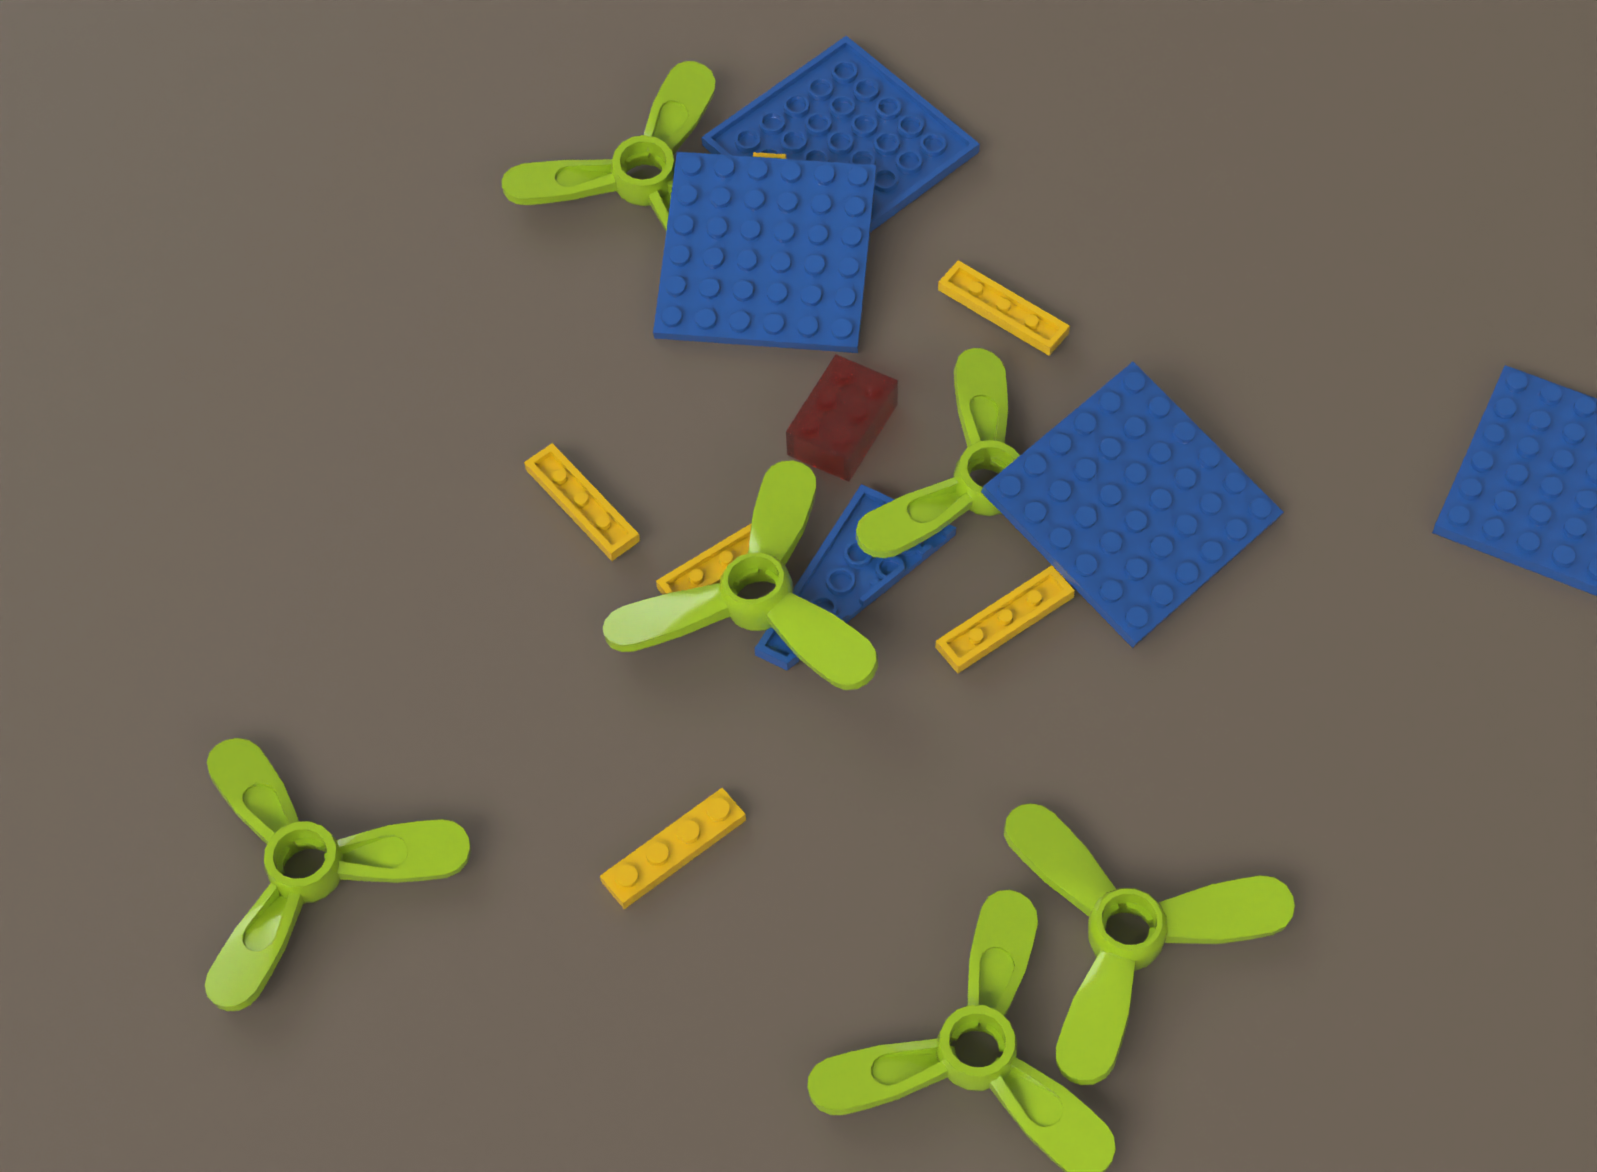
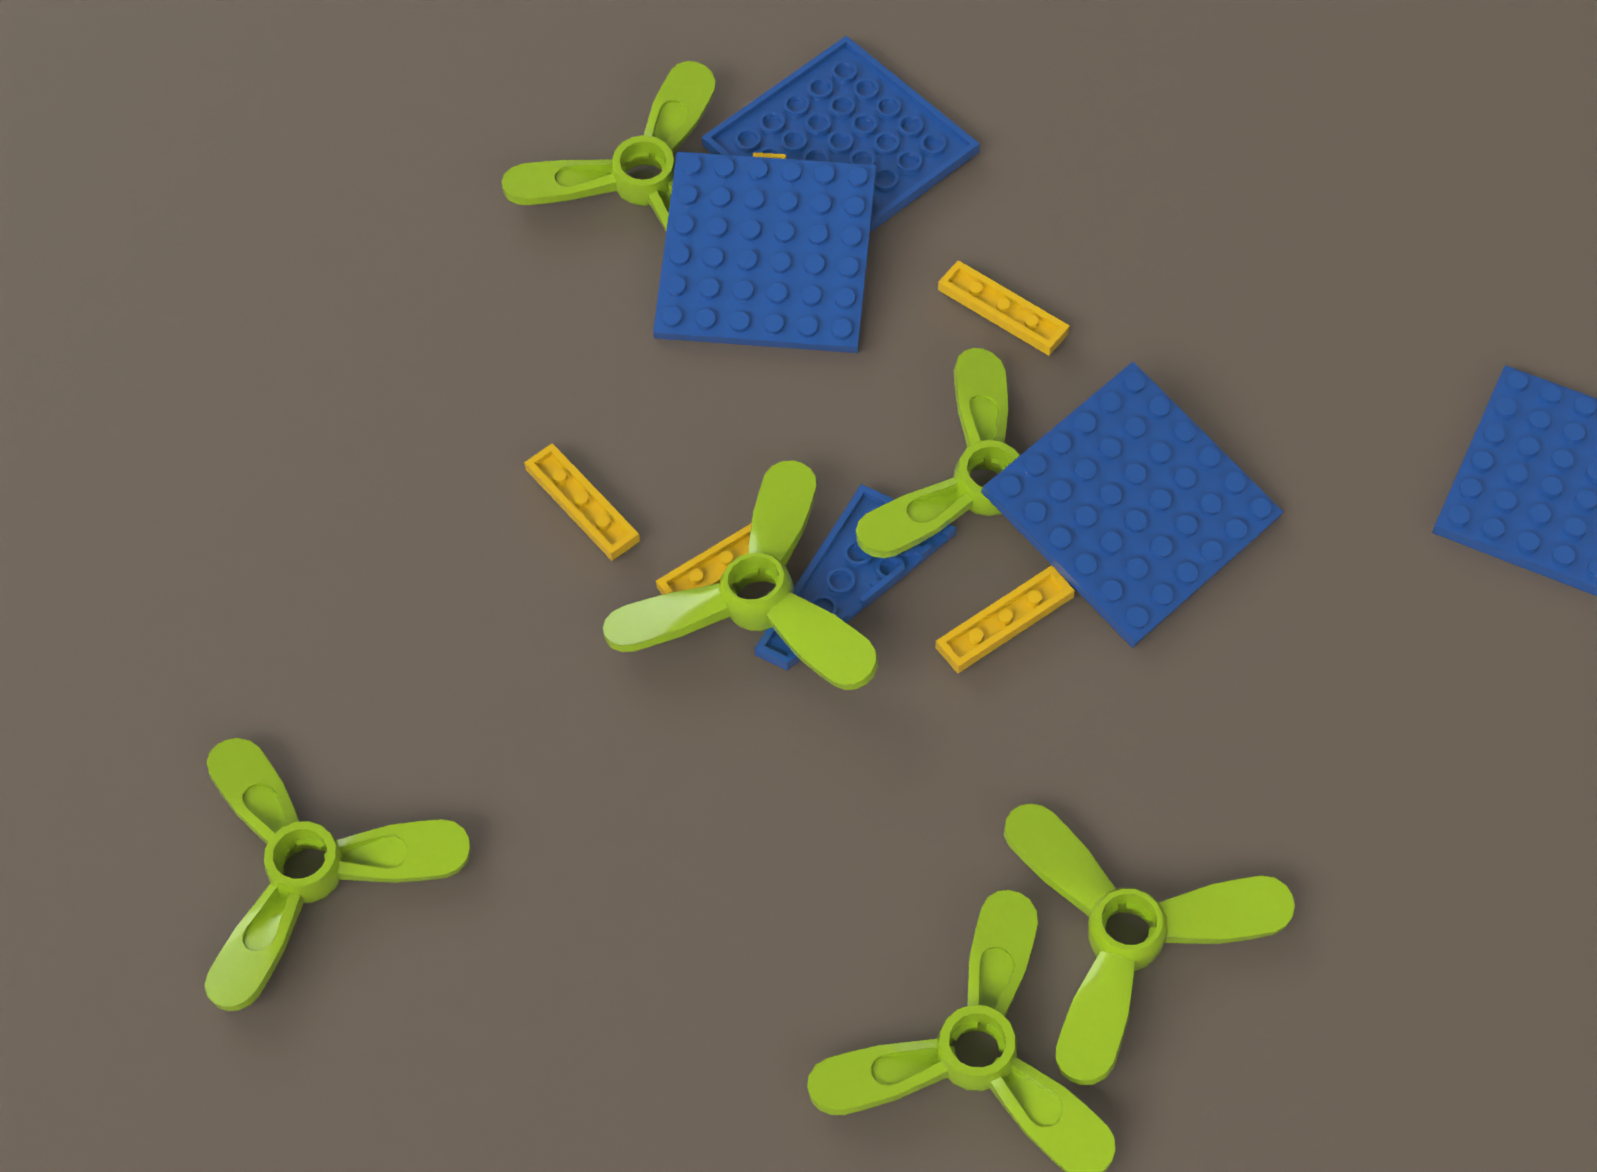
(673, 848): yellow plate -> none
(842, 417): clear red brick -> none

